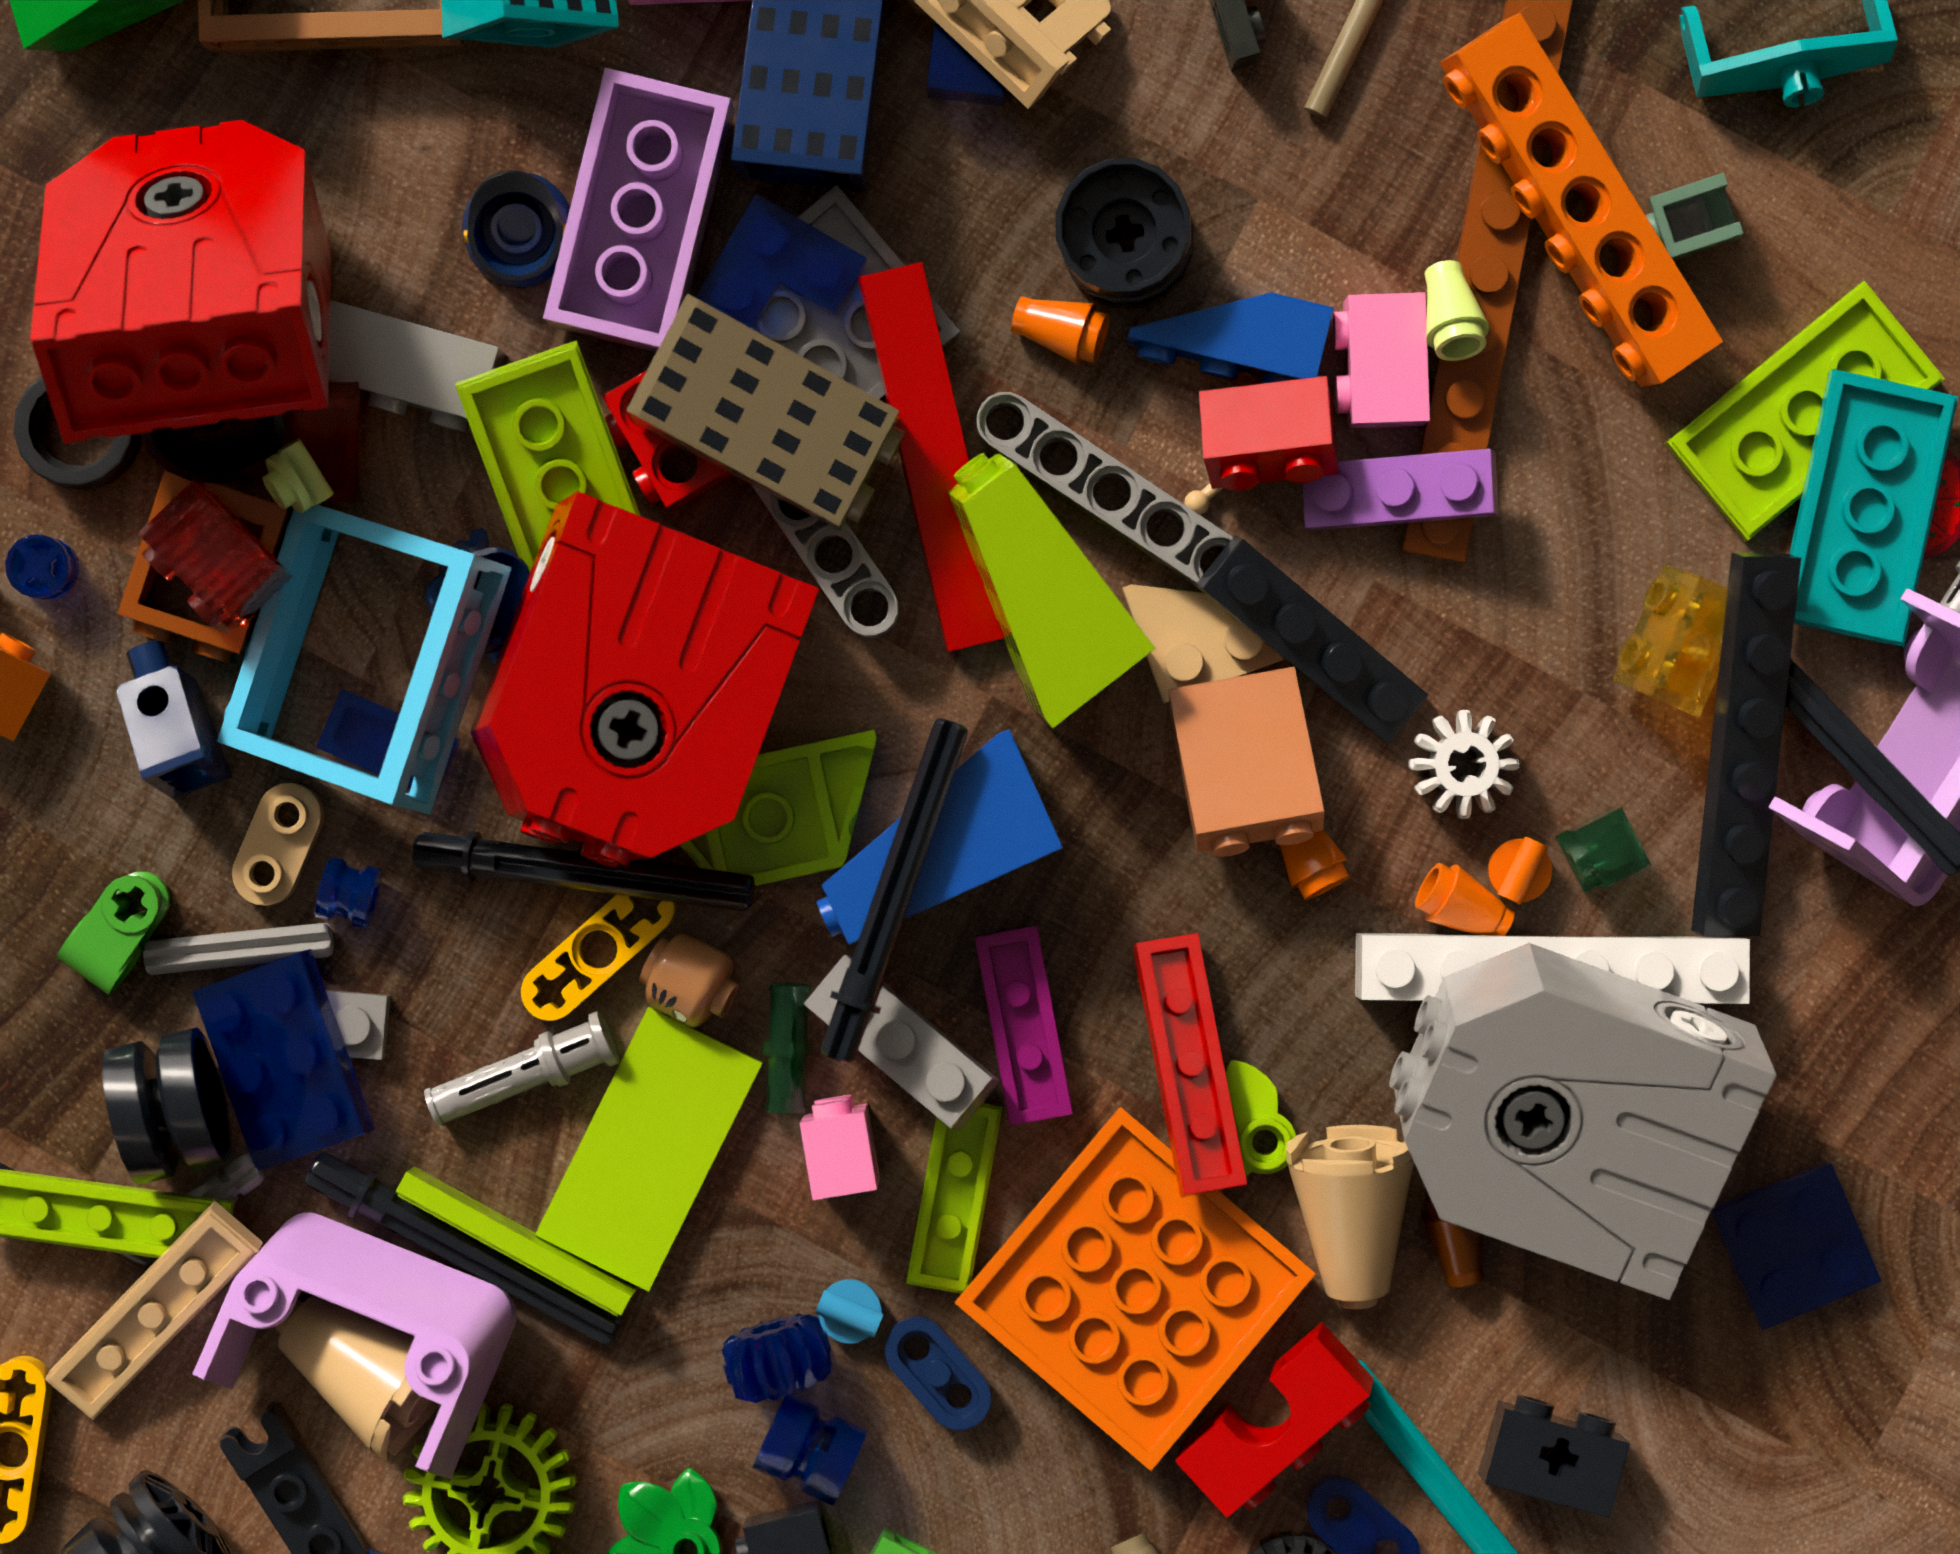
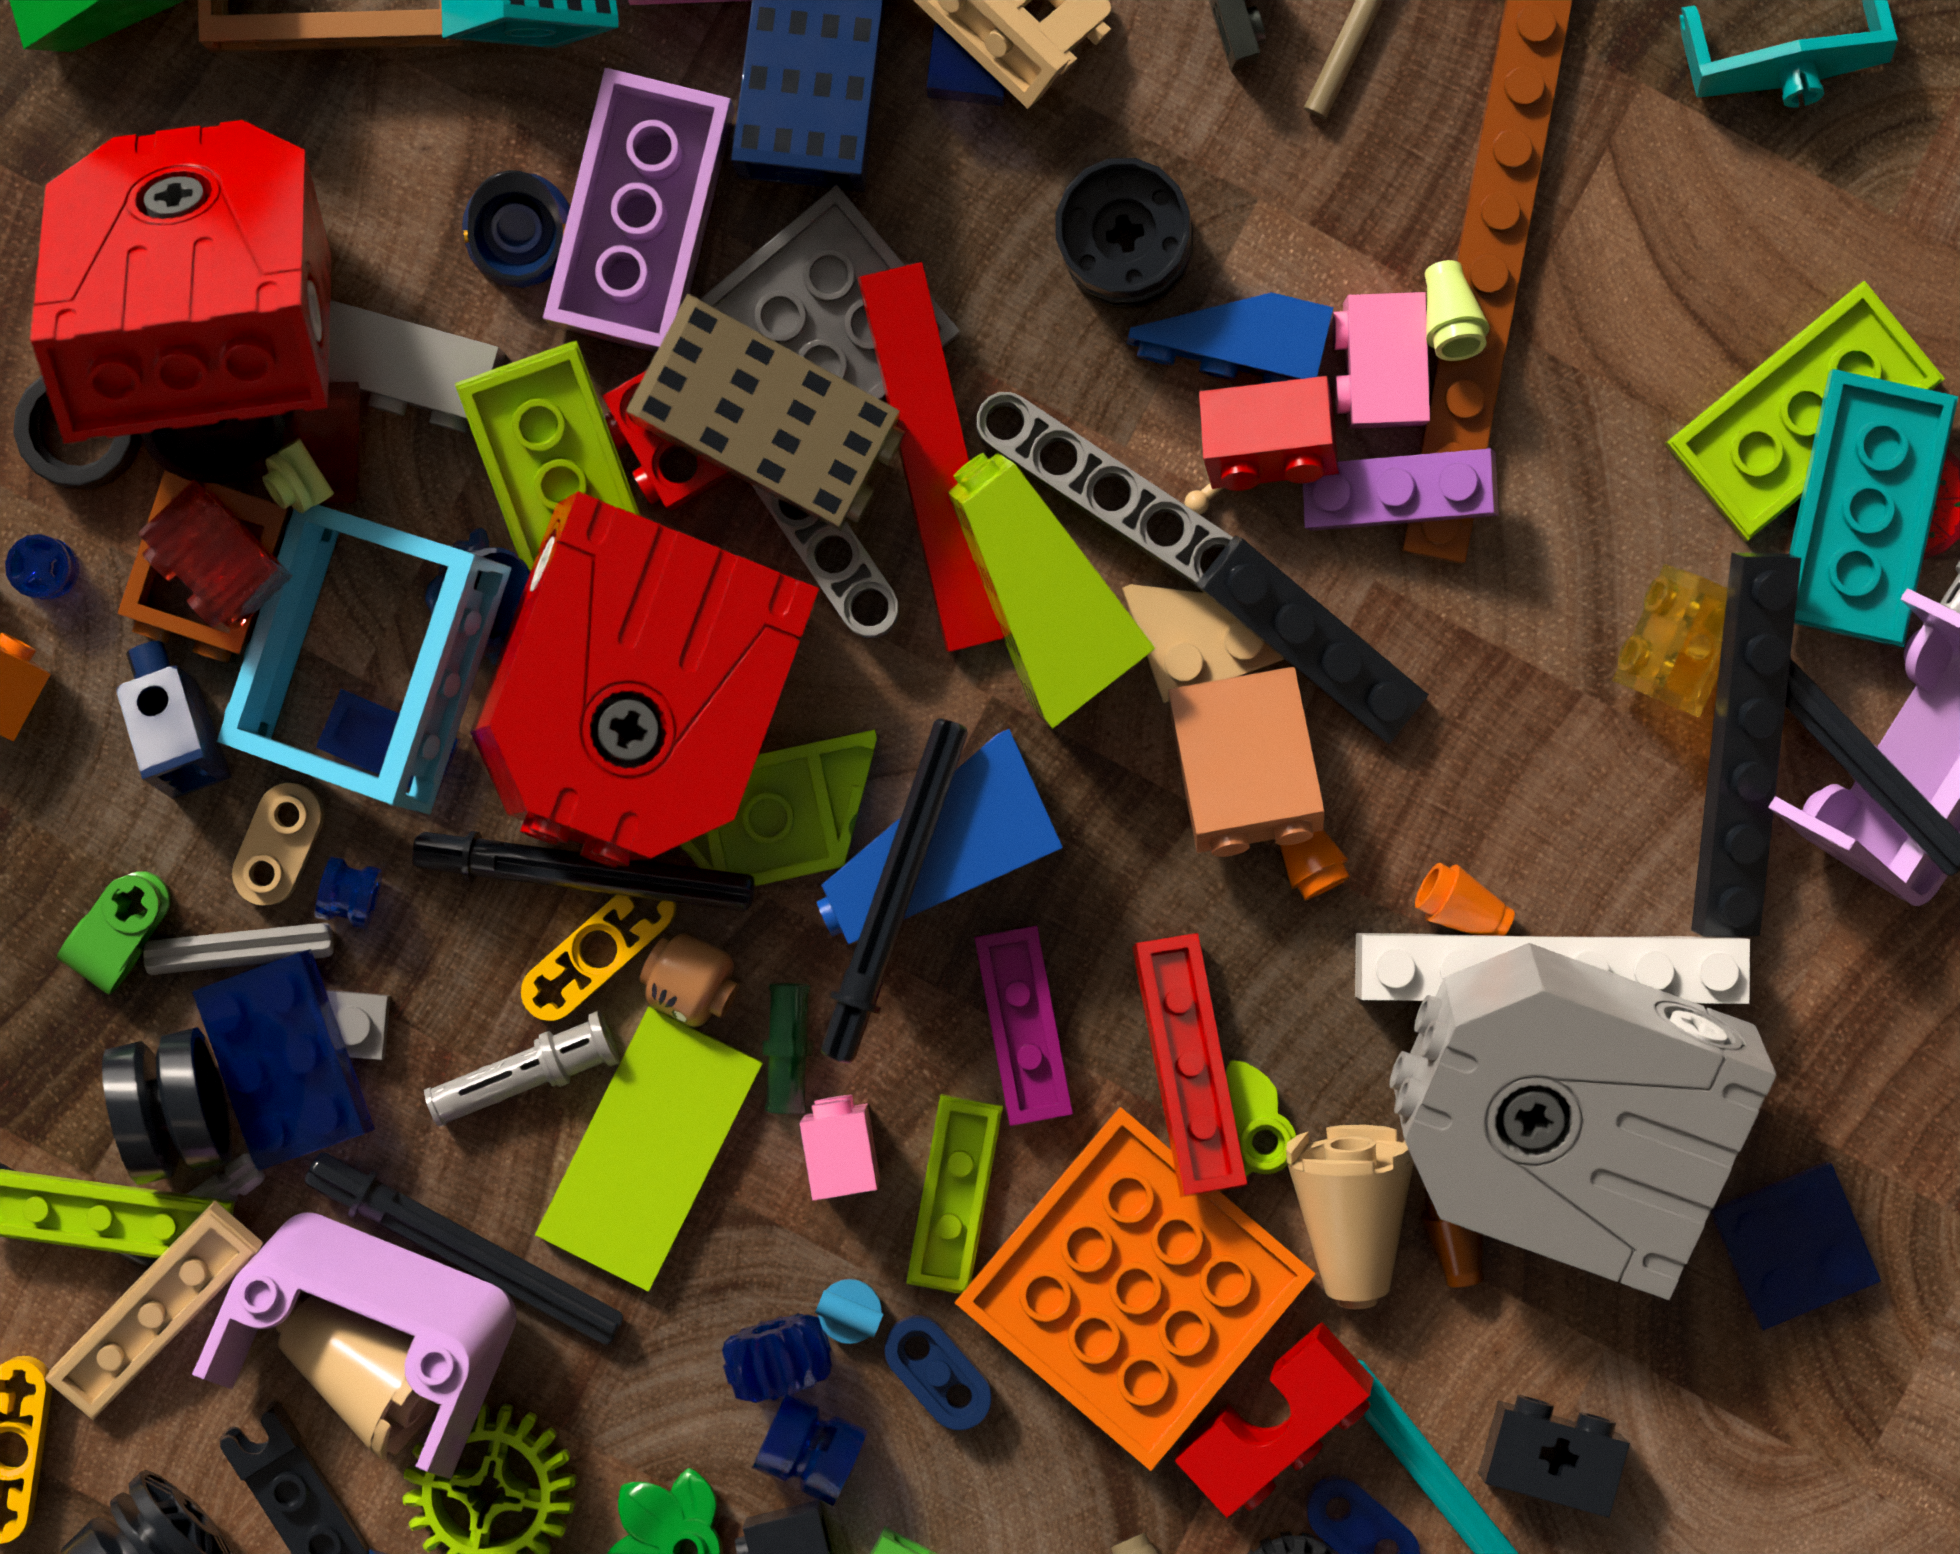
(515, 1241): lime tile -> none
(774, 250): clear blue plate -> none
(914, 1053): light grey brick -> none
(1062, 327): orange cone -> none
(1467, 785): white gear -> none
(1520, 869): orange plate -> none
(1602, 849): clear green brick -> none
(1612, 216): orange brick -> none
(1694, 217): sand green window -> none

